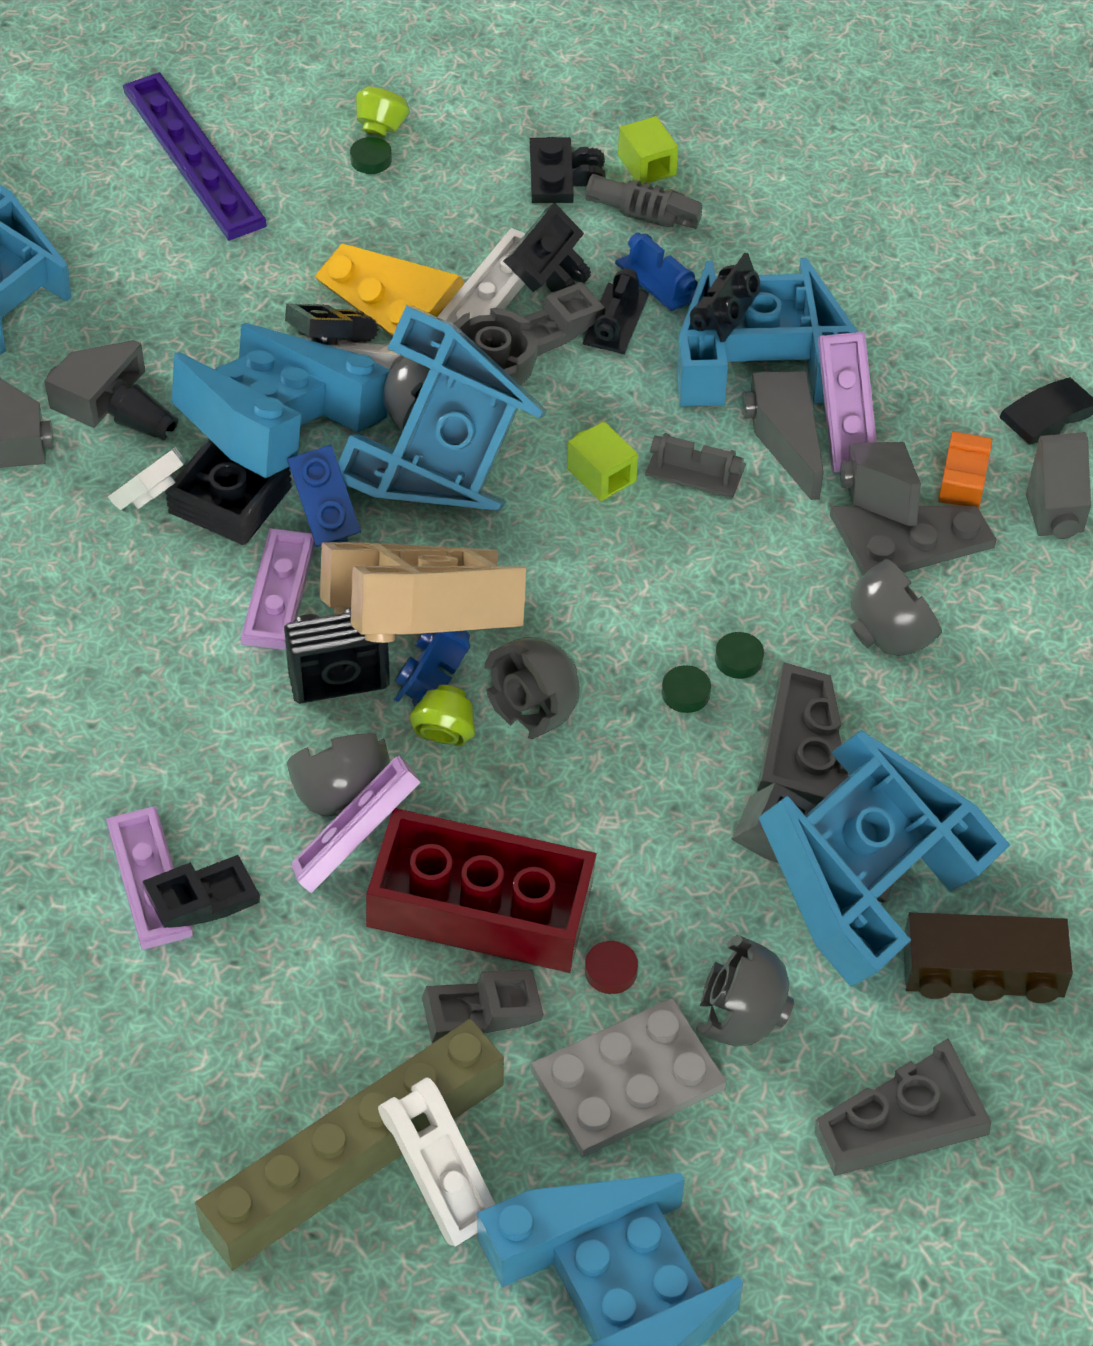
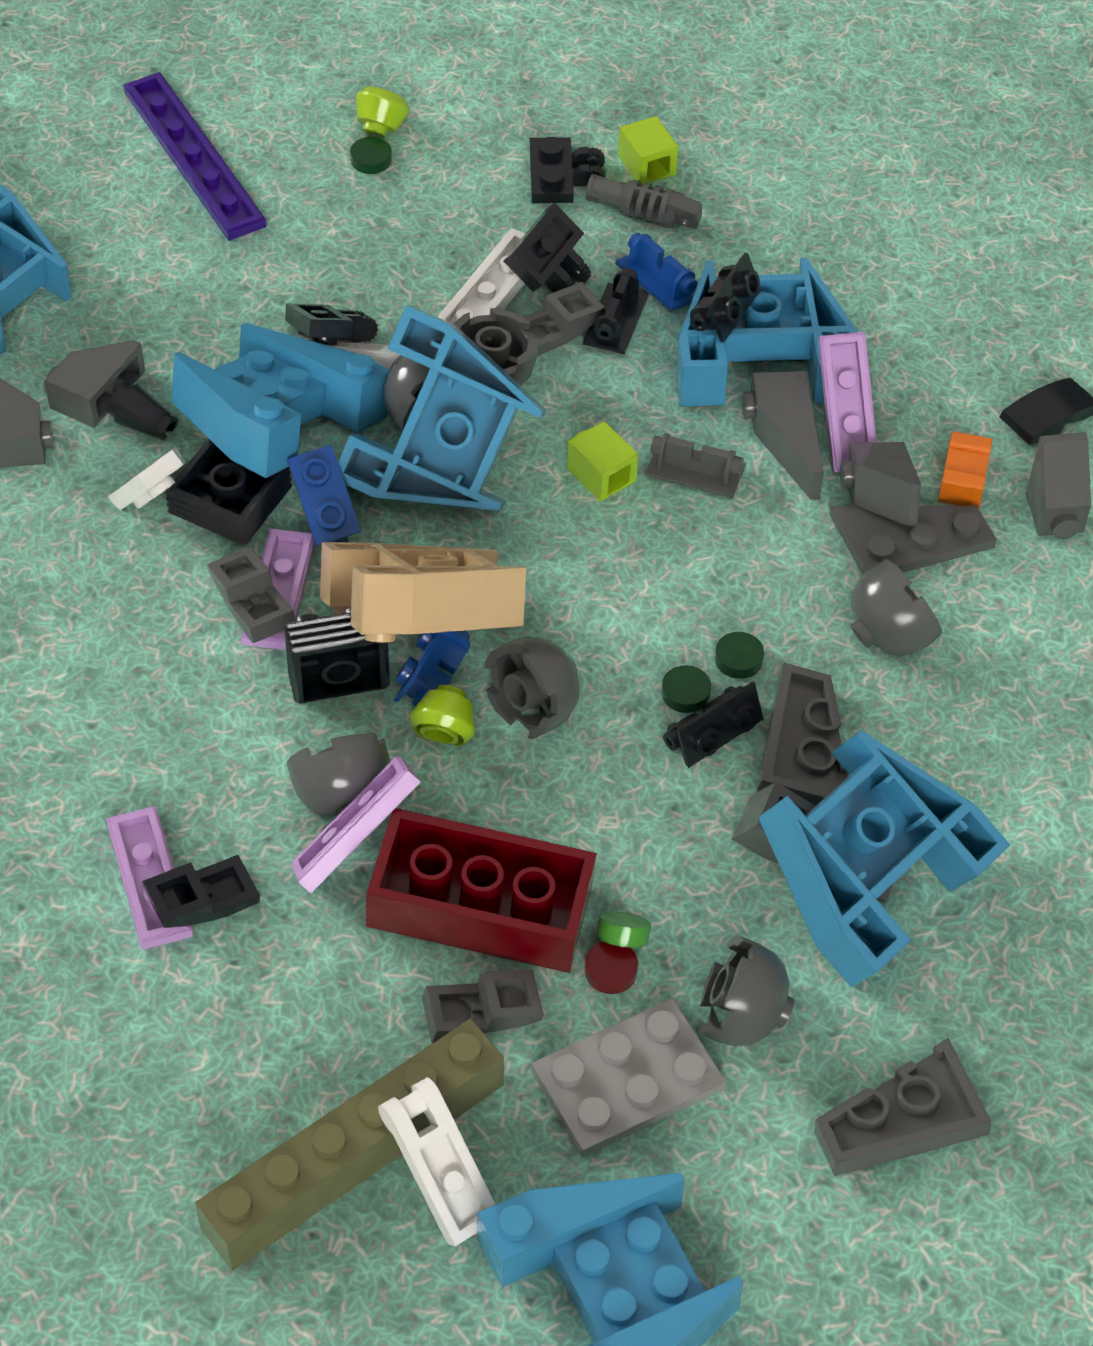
(250, 594): none -> dark grey slope
(386, 284): yellow wing -> none
(623, 929): none -> bright green tile
(720, 722): none -> black hinge
(987, 956): dark brown brick -> none

